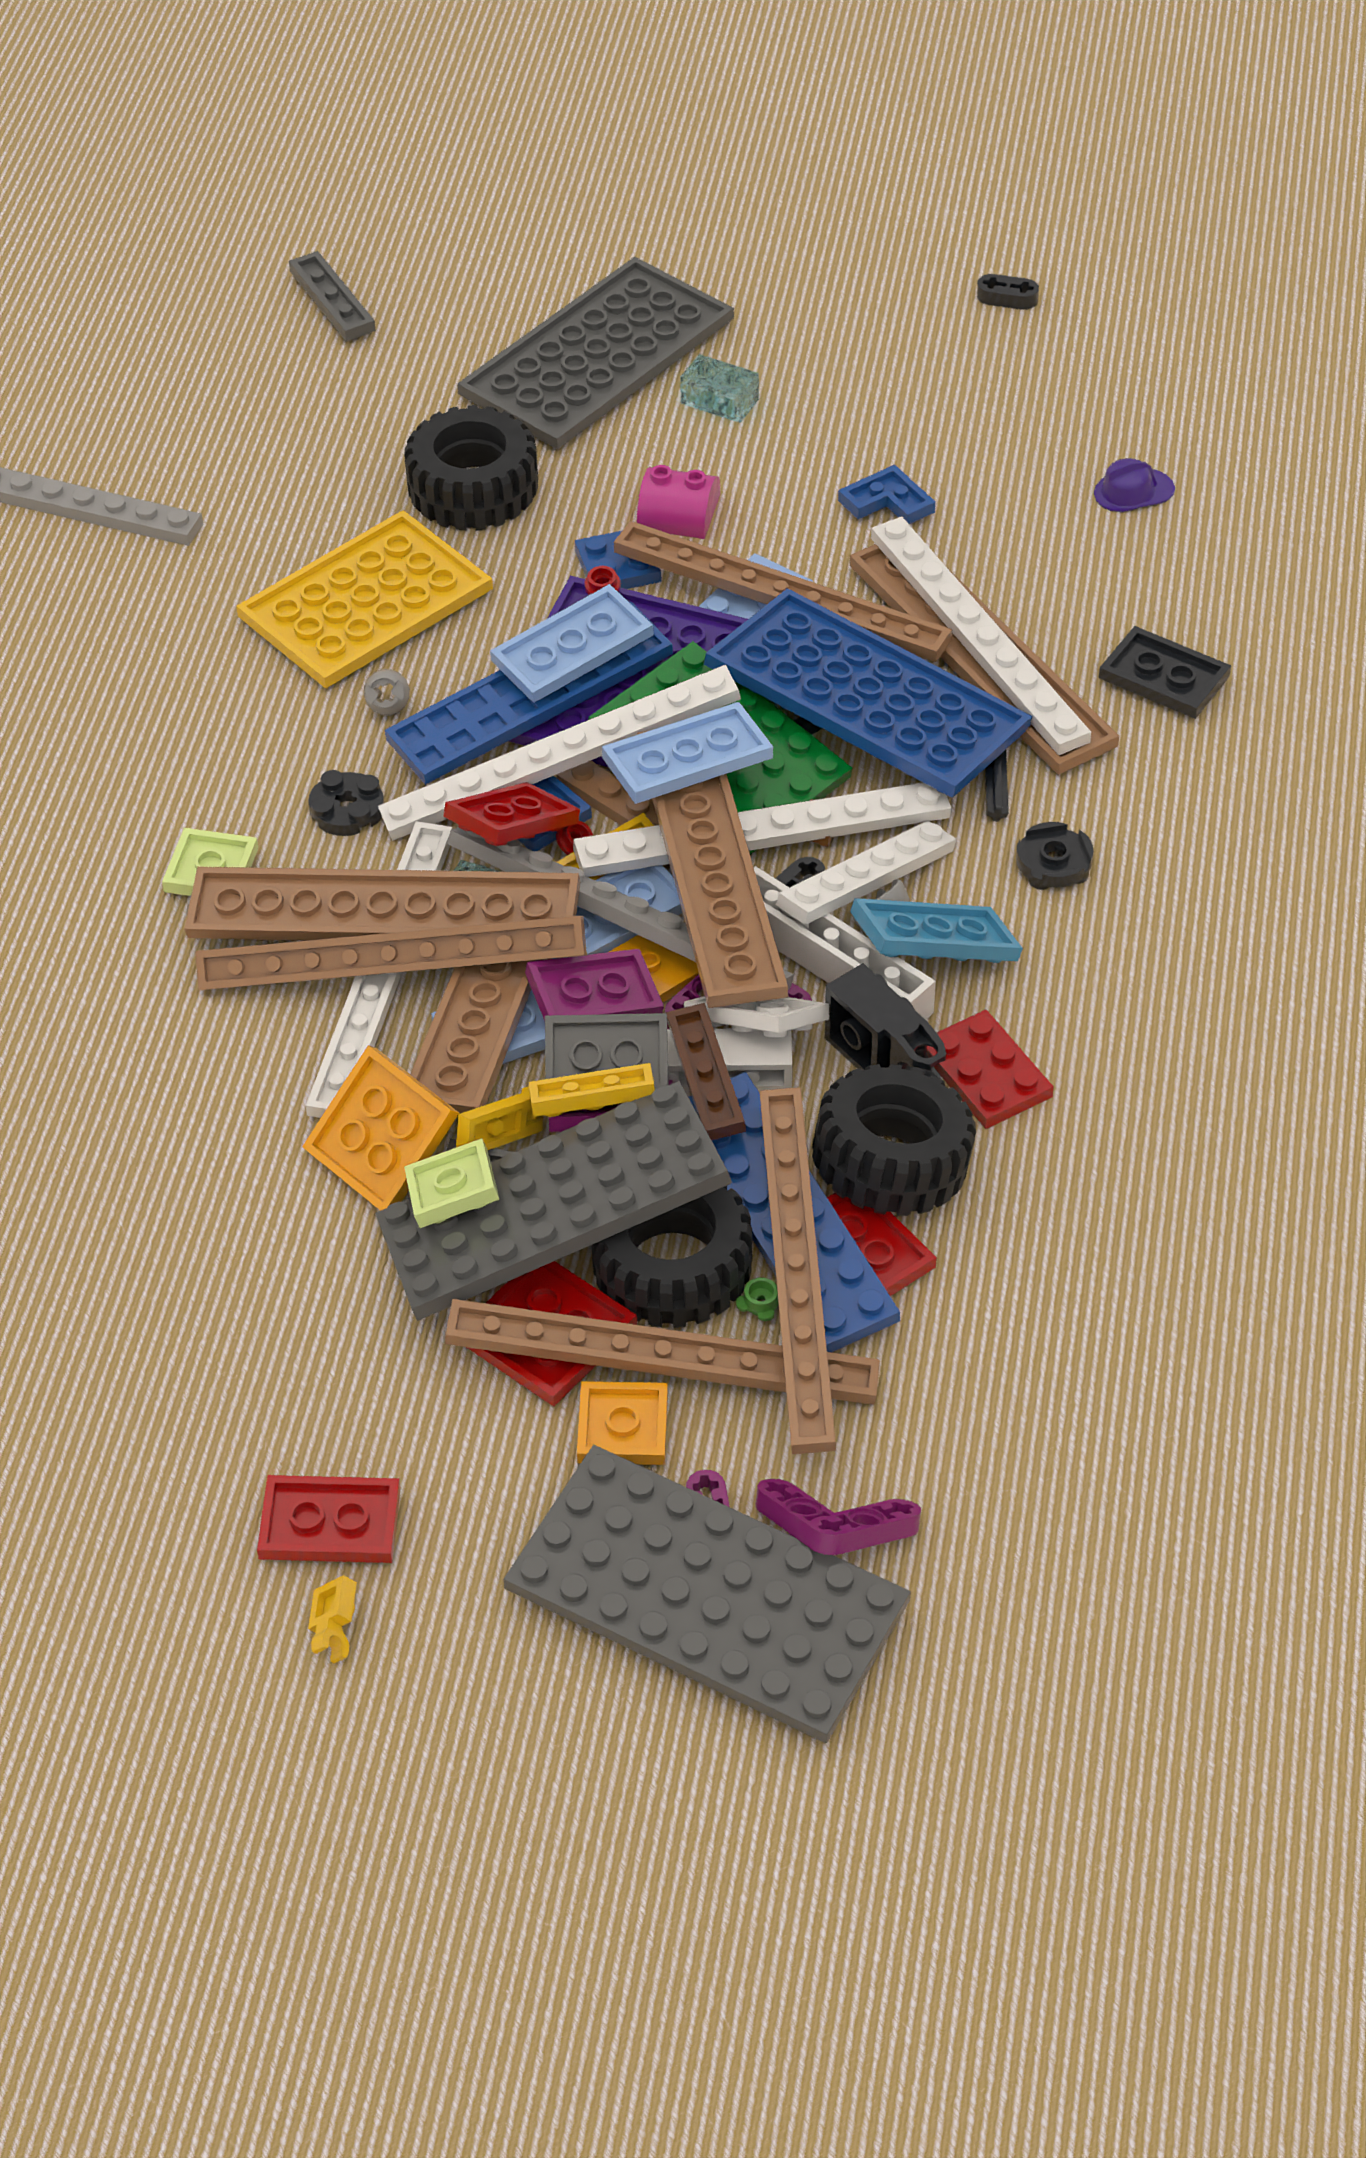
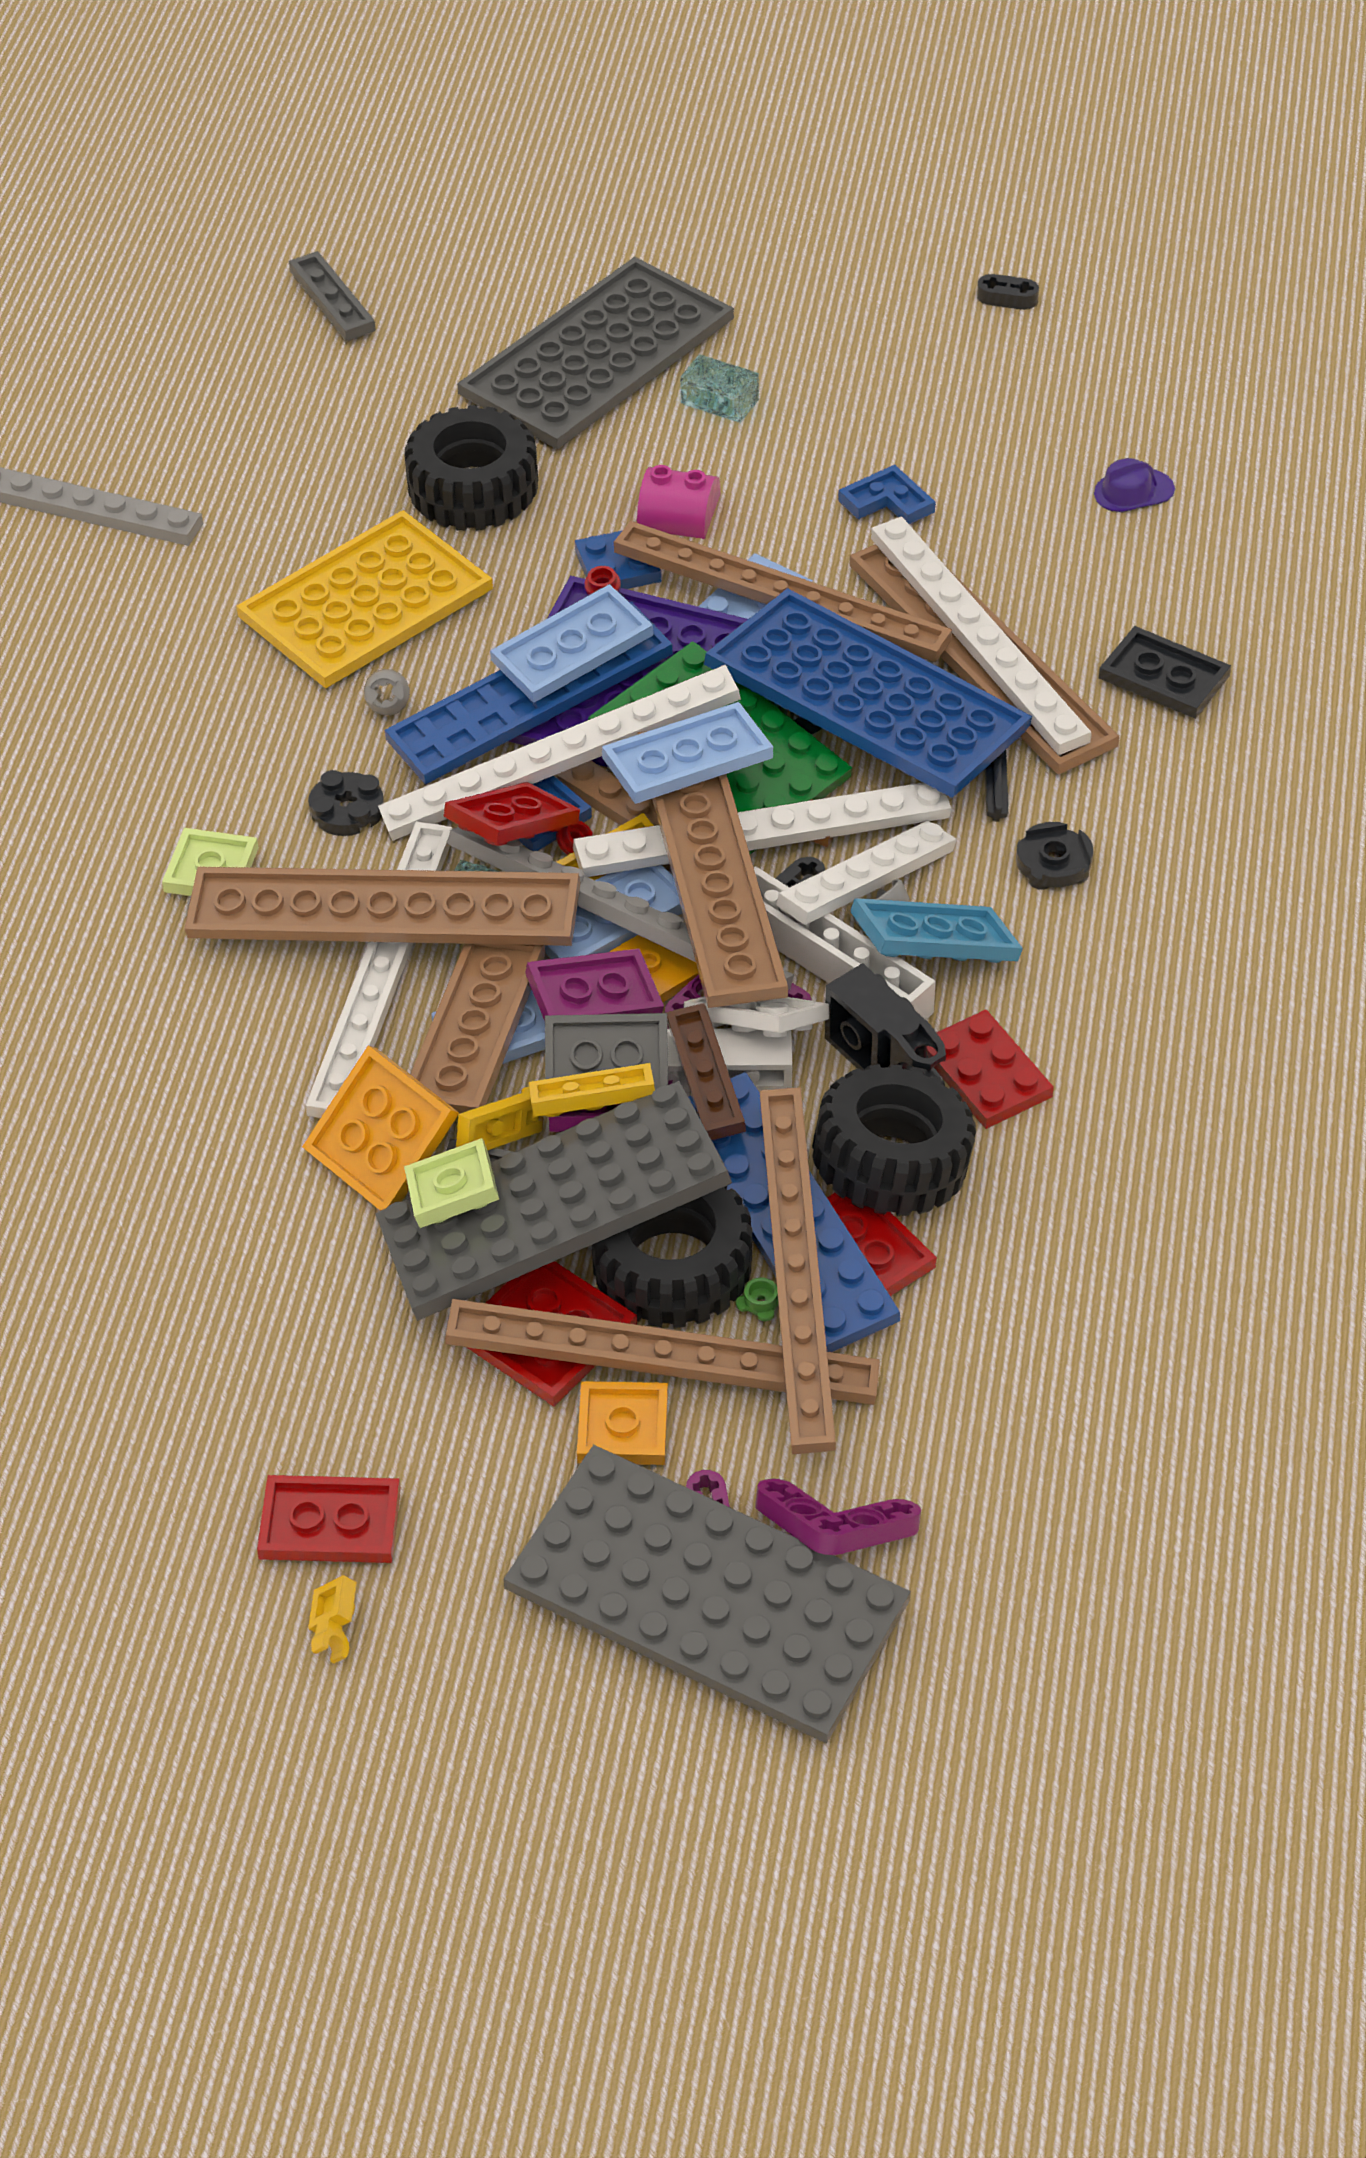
(391, 952): medium nougat plate -> none

